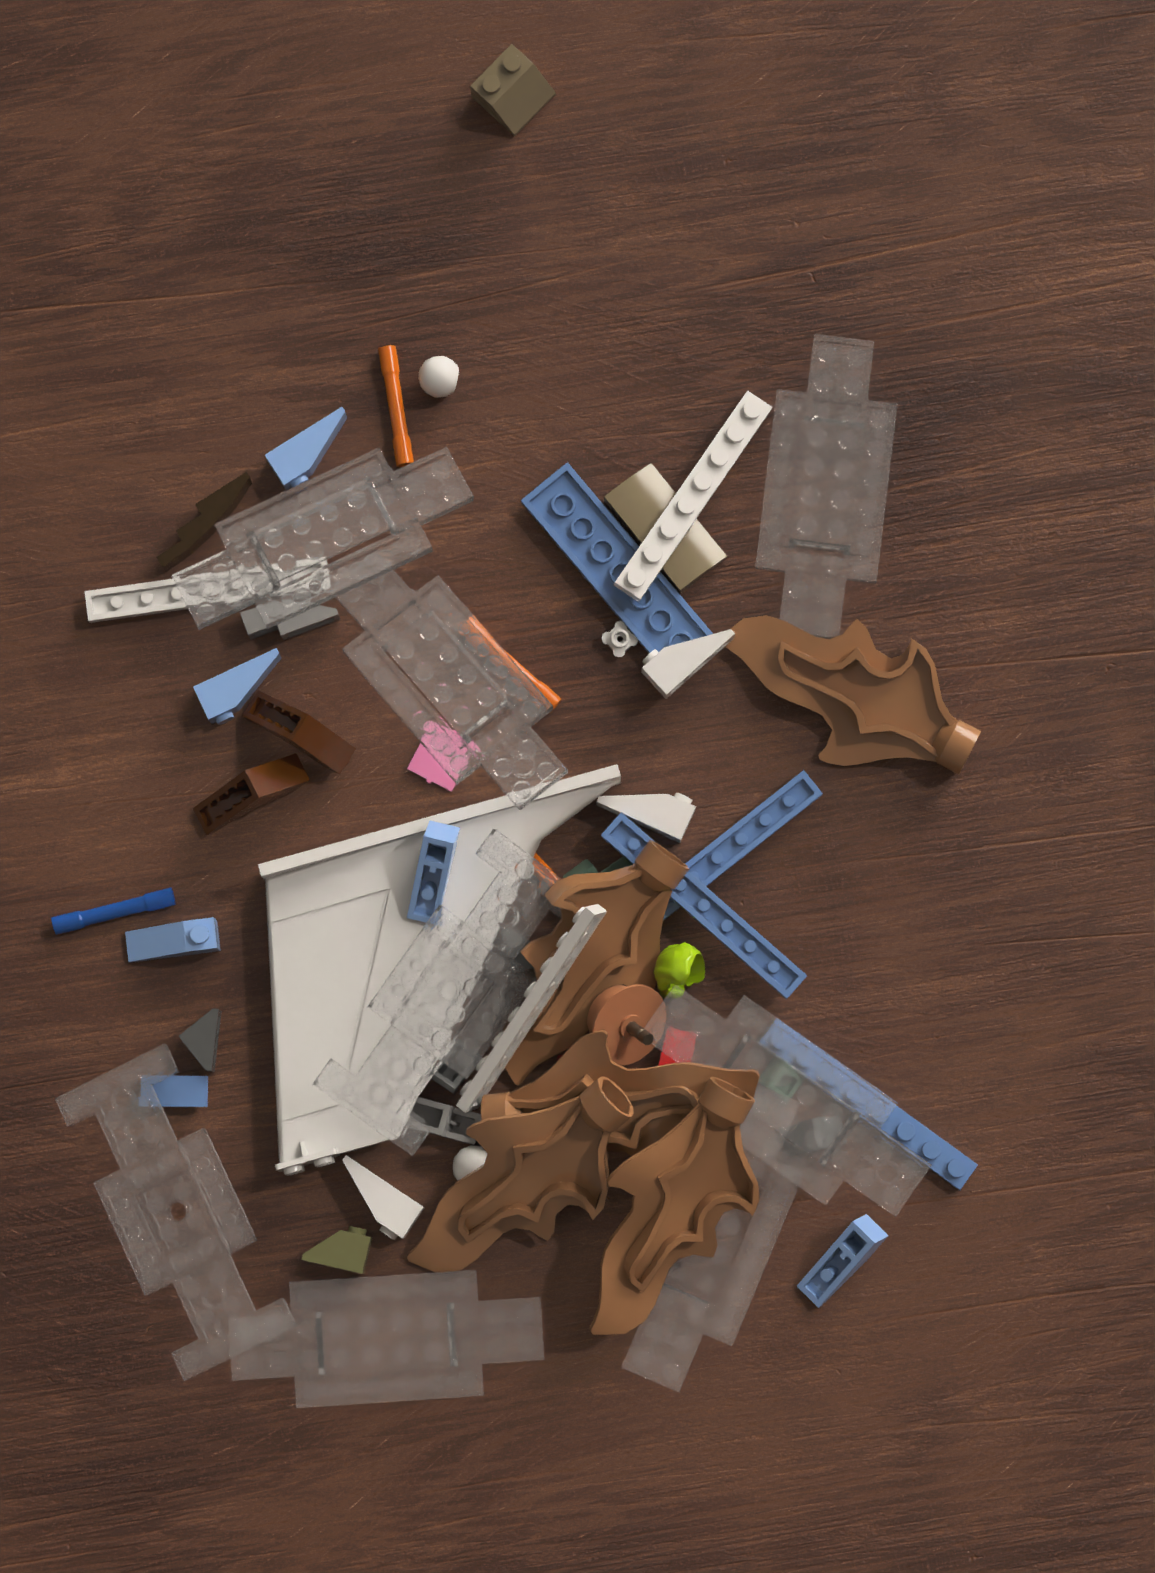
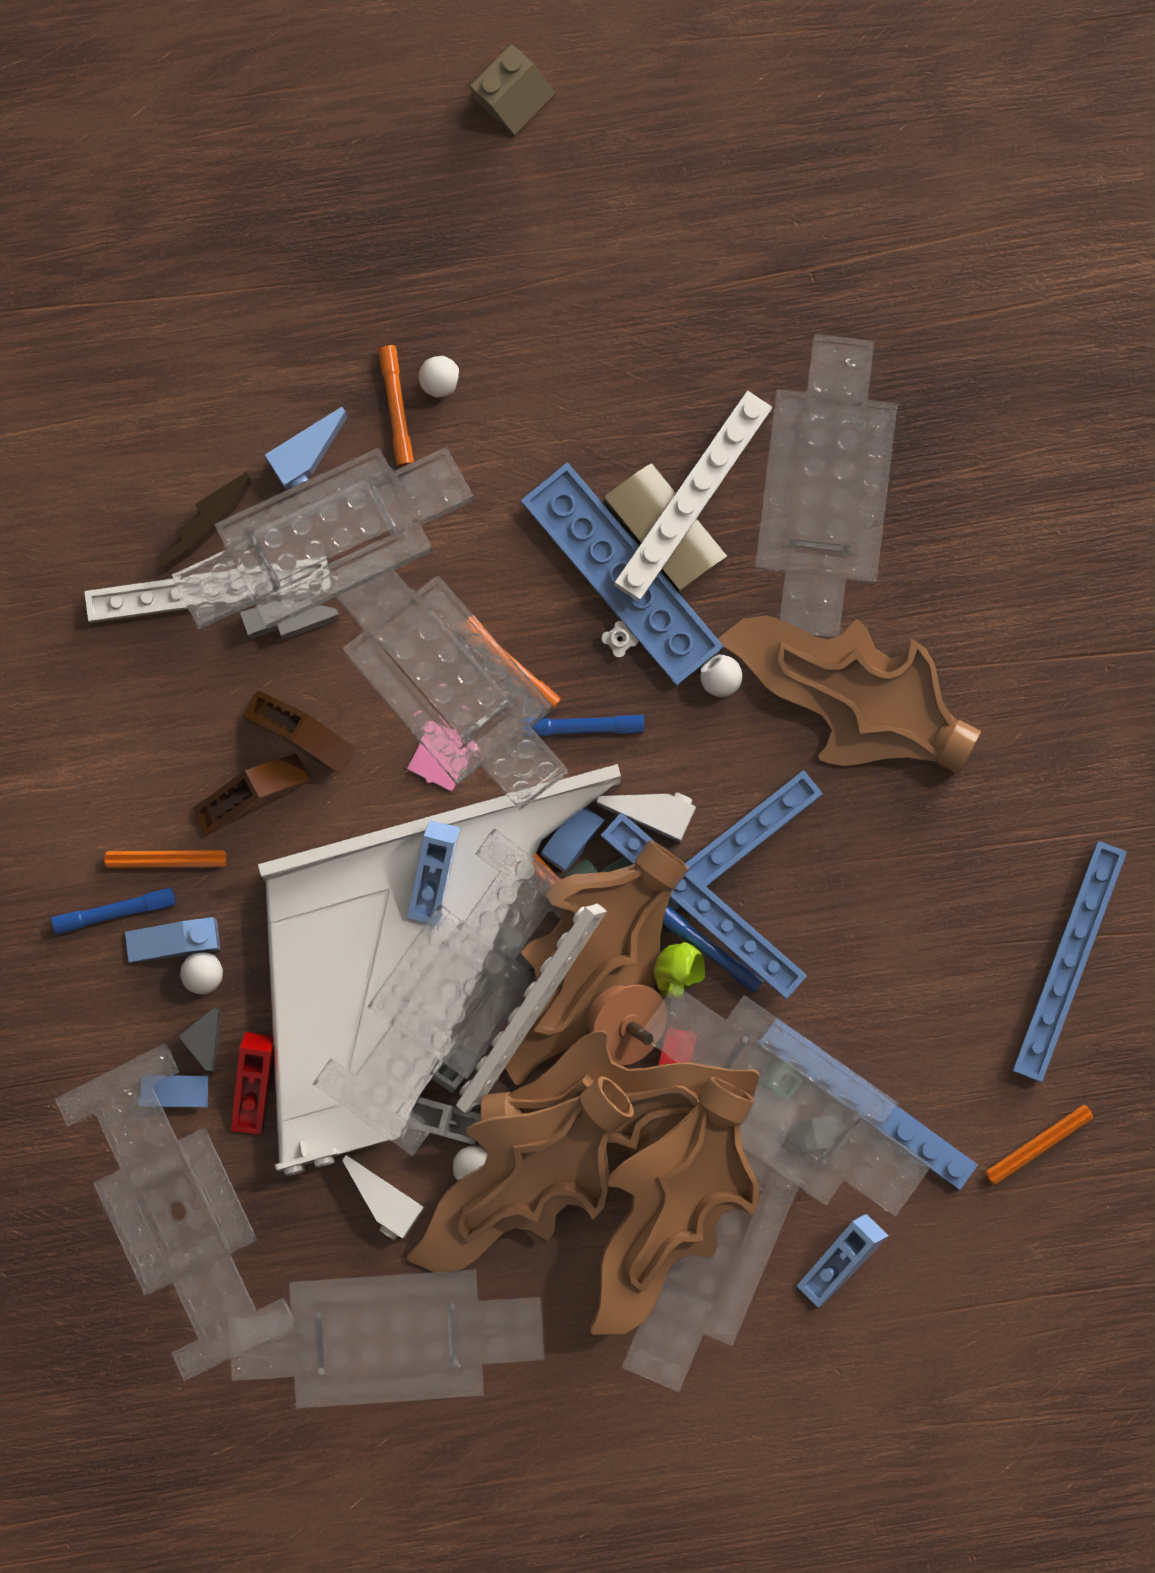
(165, 859): none -> orange axle
(201, 973): none -> white piece
(232, 689): light blue slope -> none
(252, 1083): none -> red slope
(342, 1250): olive slope -> none
(571, 838): none -> medium blue slope
(619, 724): none -> blue piece
(679, 662): white slope -> none
(721, 676): none -> white piece
(737, 969): none -> blue piece
(1039, 1144): none -> orange axle
(1069, 961): none -> medium blue plate

